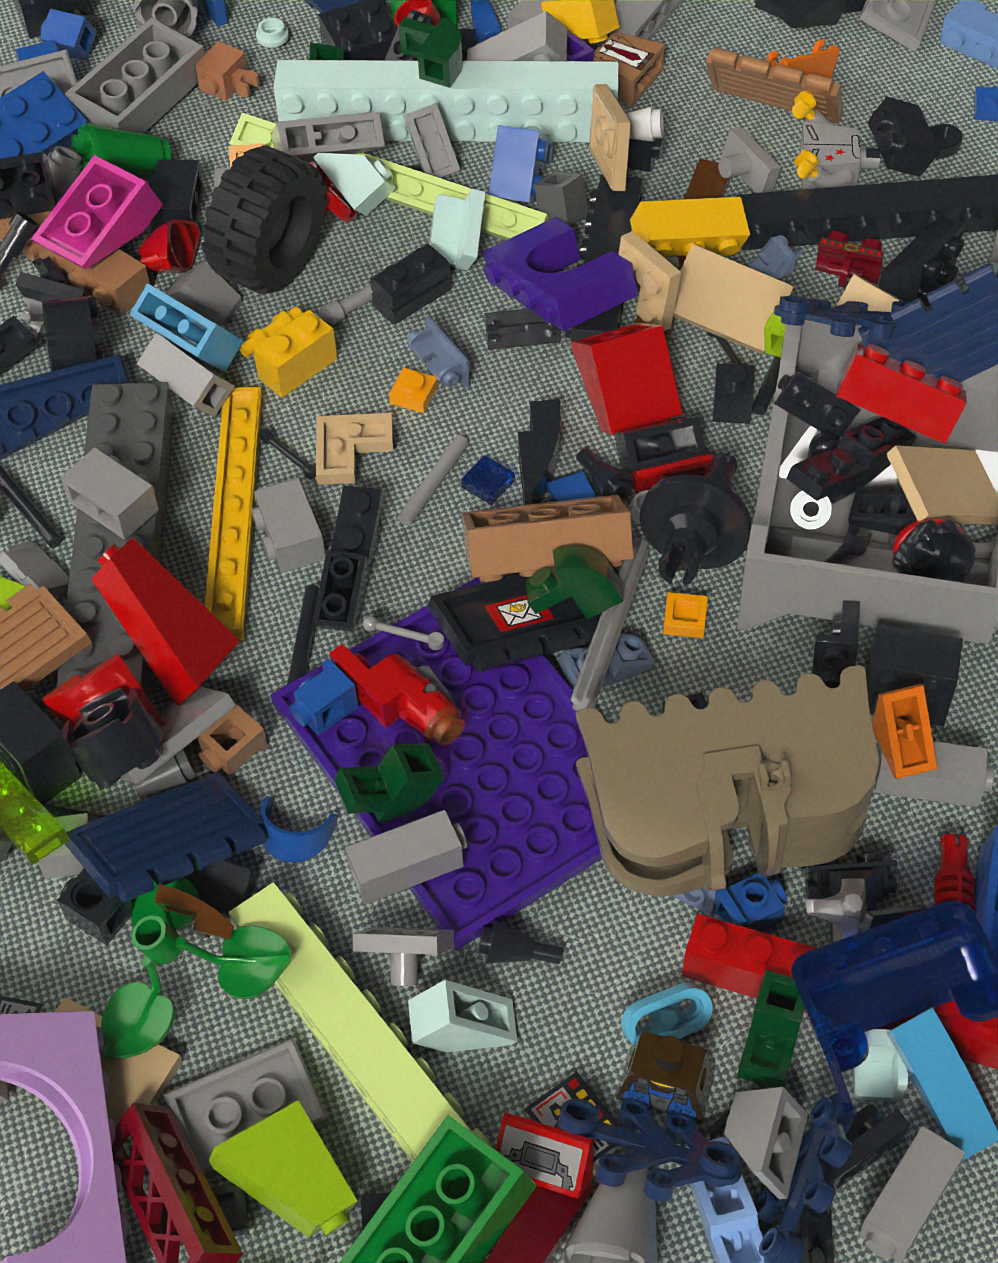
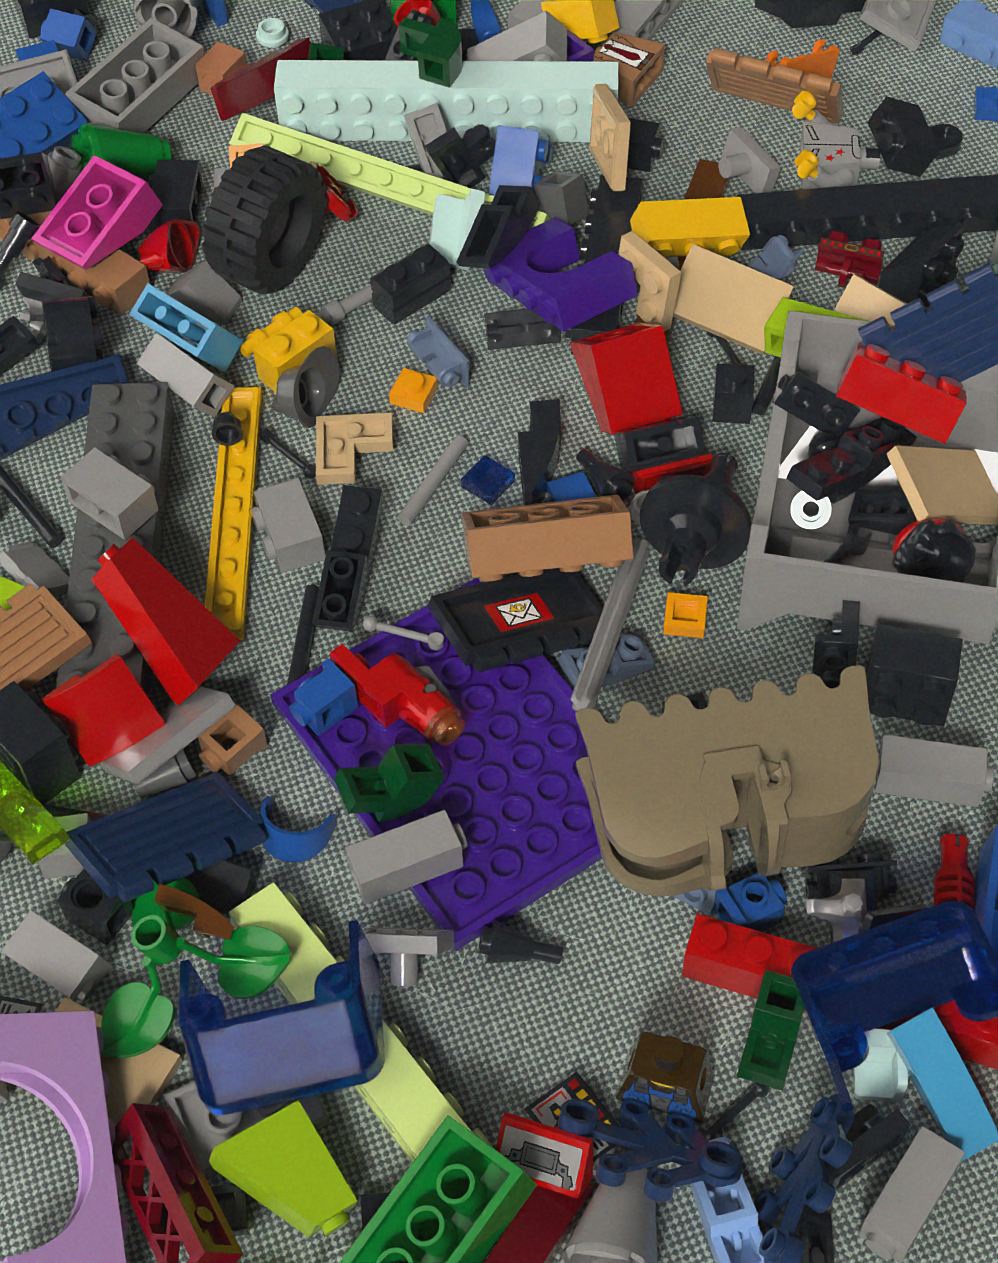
(56, 957): none -> light grey hinge
(113, 736): black brick -> none
(227, 429): none -> black hinge
(254, 81): none -> dark red slope
(289, 1048): none -> clear blue windscreen
(309, 388): none -> dark grey piece
(329, 135): light grey slope -> none
(358, 179): light aqua slope -> none
(460, 157): none -> black hinge
(461, 1018): light aqua slope -> none
(499, 227): none -> black slope
(579, 574): dark green brick -> none
(646, 124): white cone -> none
(665, 1015): medium azure plate -> none
(767, 1134): light grey slope -> none
(842, 318): dark blue plant -> none
(857, 48): none -> black hinge
(905, 731): orange slope -> none

